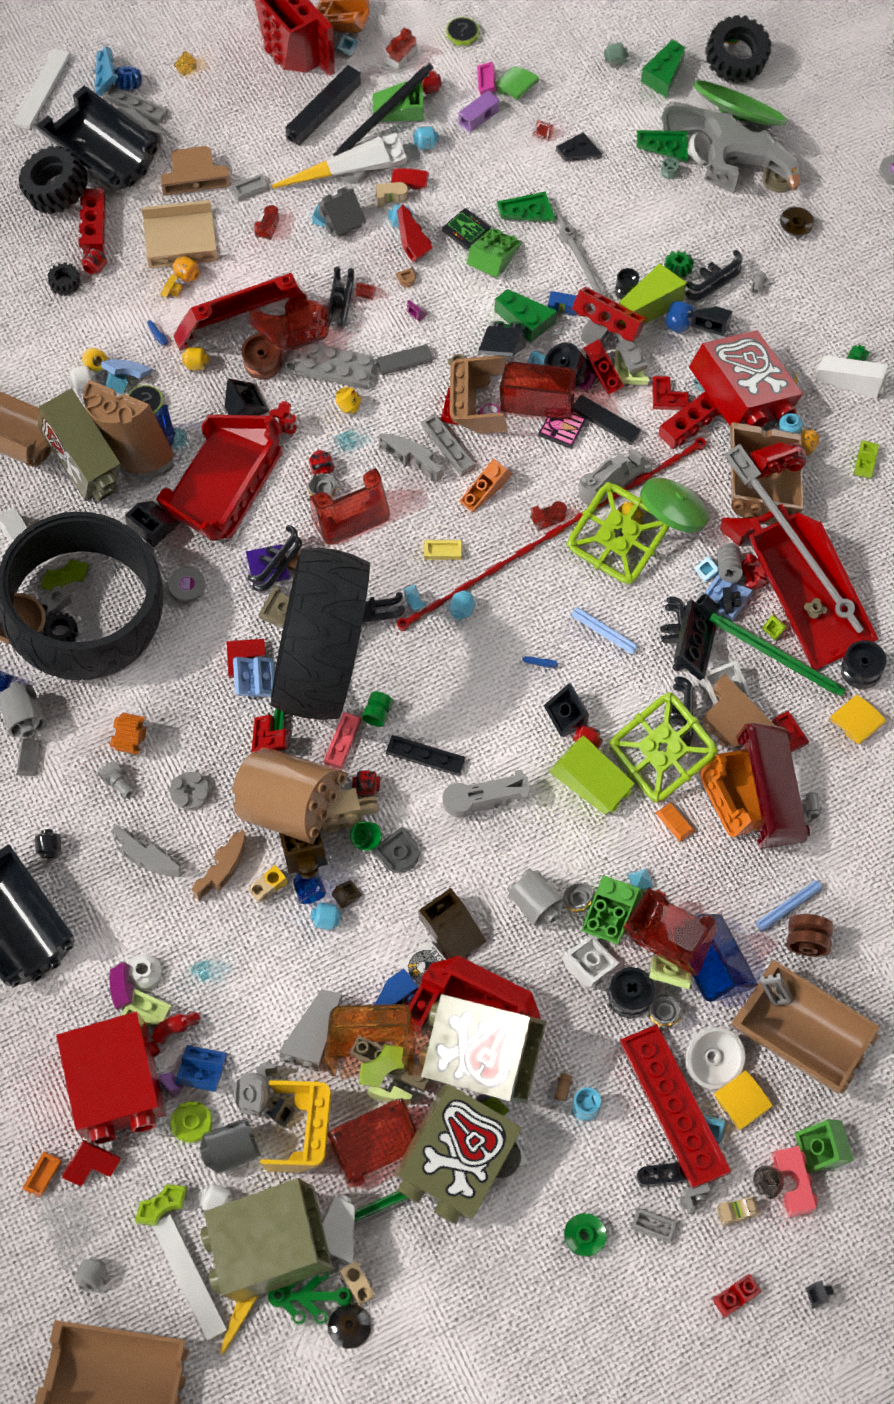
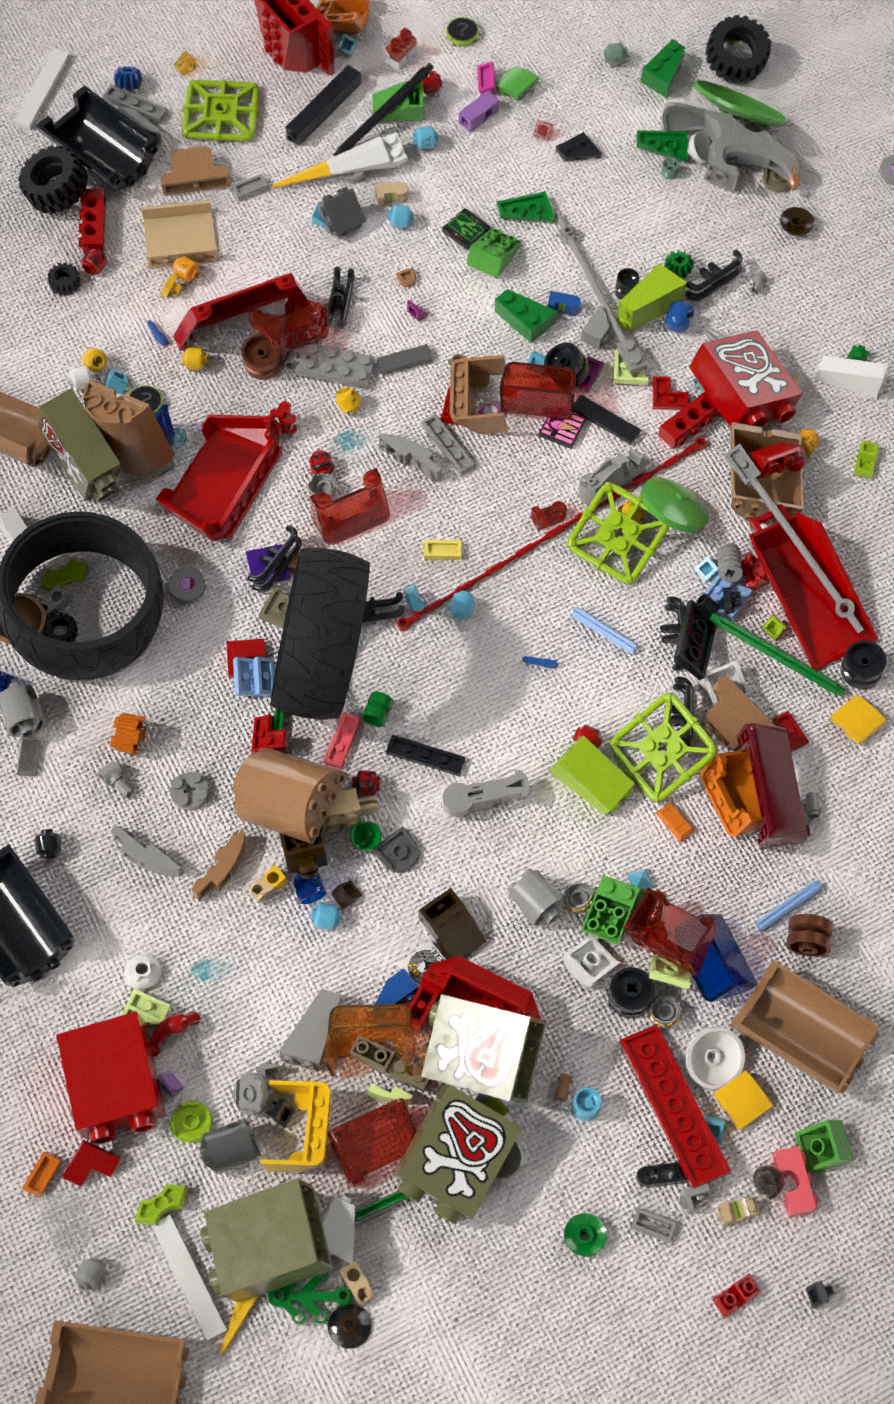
(104, 70): dark azure wing -> none
(120, 988): magenta slope -> none
(126, 367): light blue tile -> none
(150, 522): black slope -> none
(201, 1068): blue slope -> none
(214, 1196): white head -> none
(227, 116): none -> lime plate
(244, 399): black slope -> none
(268, 224): clear red leg -> none
(365, 290): clear red slope -> none
(374, 1071): lime tile -> none
(411, 177): red slope -> none
(413, 239): red slope -> none
(486, 485): orange slope -> none
(503, 339): black slope -> none
(567, 711): black slope -> none
(602, 304): red brick -> none
(602, 366): red slope -> none
(712, 320): black slope -> none
(736, 529): red slope -> none
(778, 979): light grey tile -> none
(791, 423): medium azure head -> none
(809, 607): dark tan plate -> none

